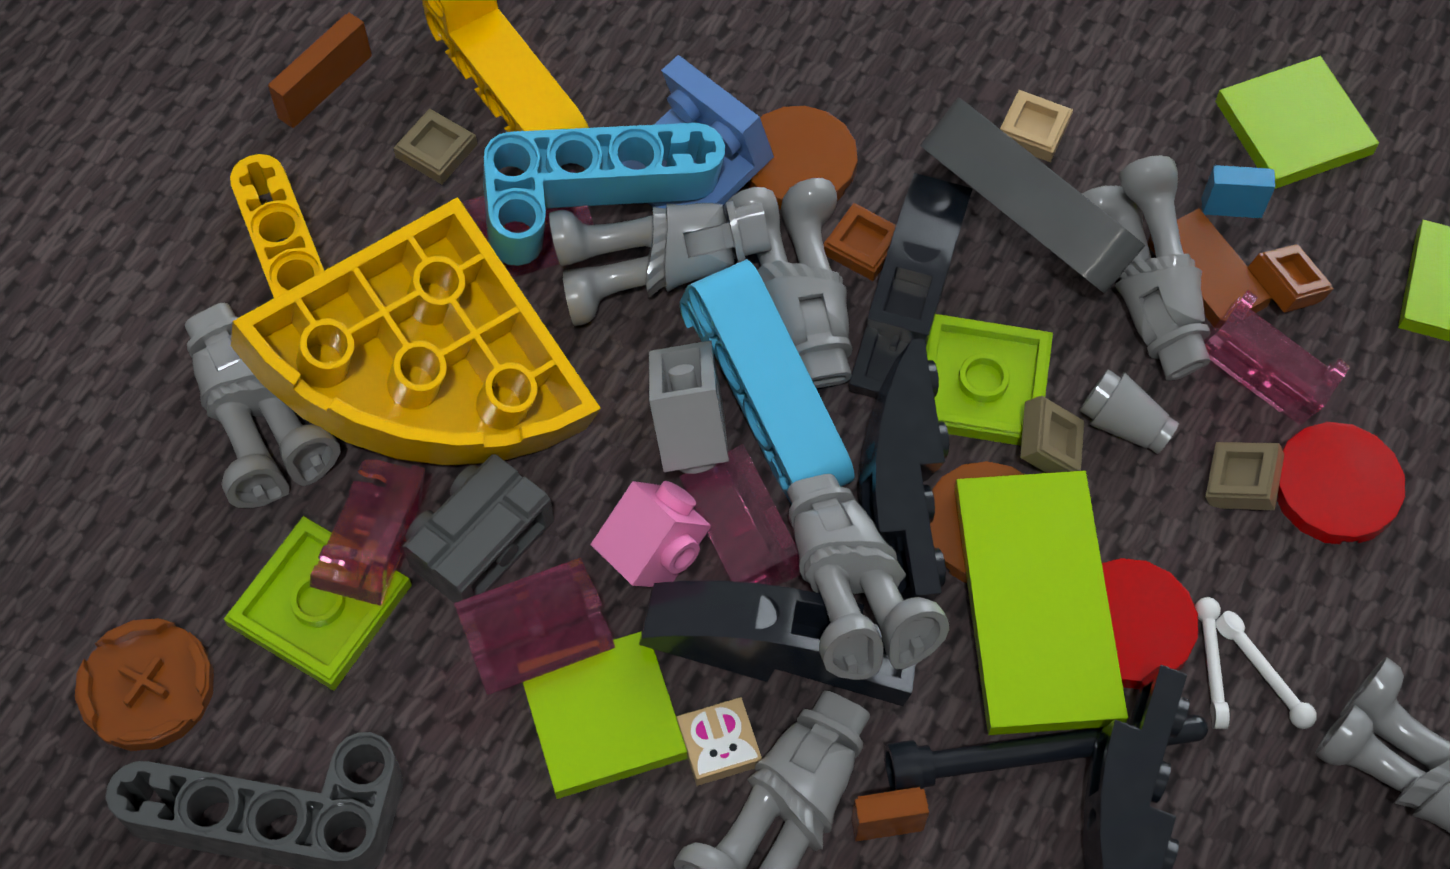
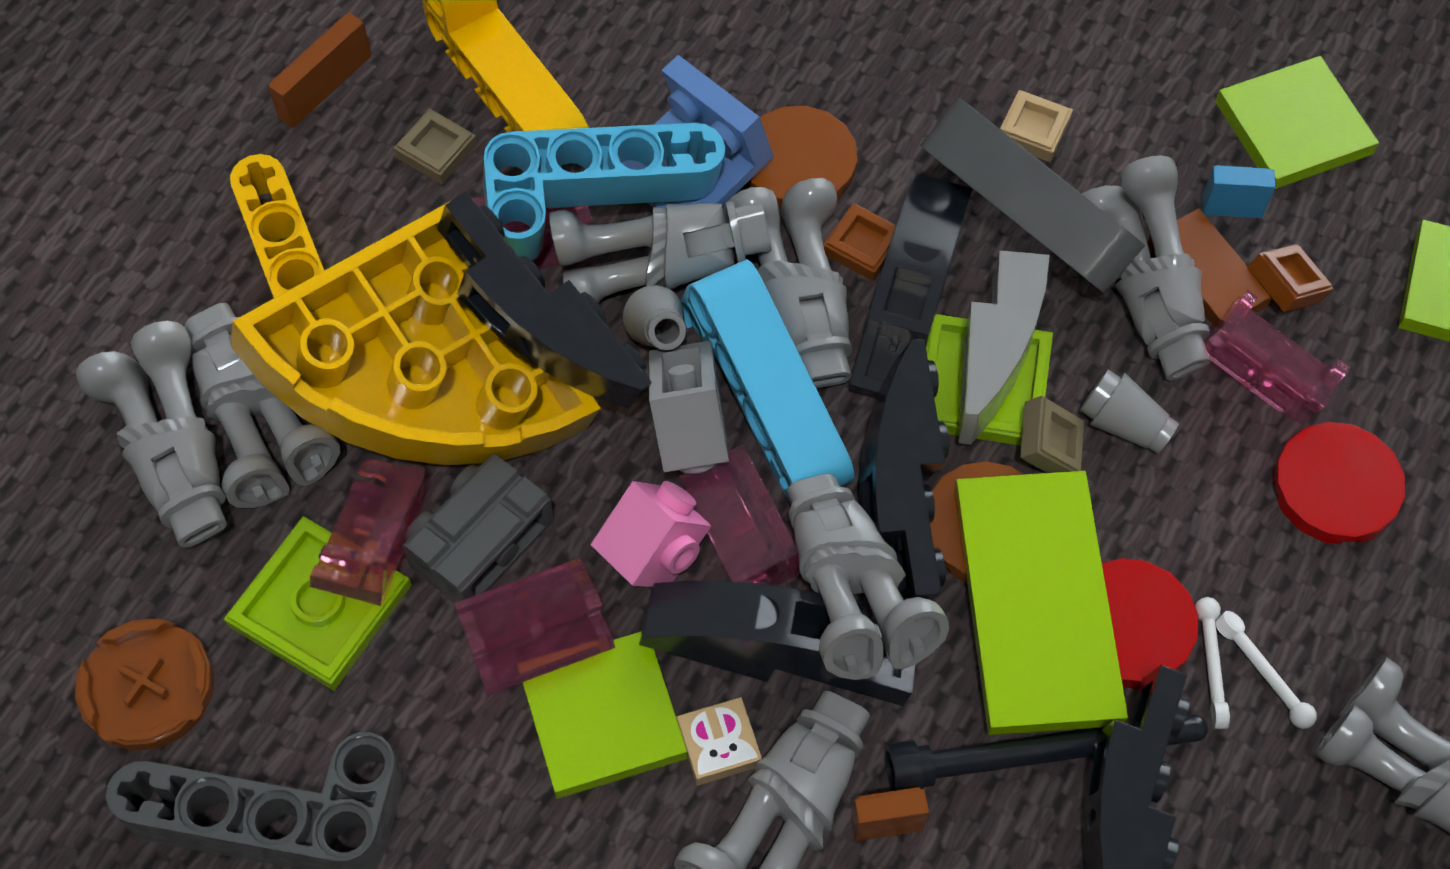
(168, 456): none -> light grey piece
(553, 331): none -> black slope
(647, 309): none -> light grey cone
(999, 338): none -> light grey slope
(1245, 475): dark tan tile -> none

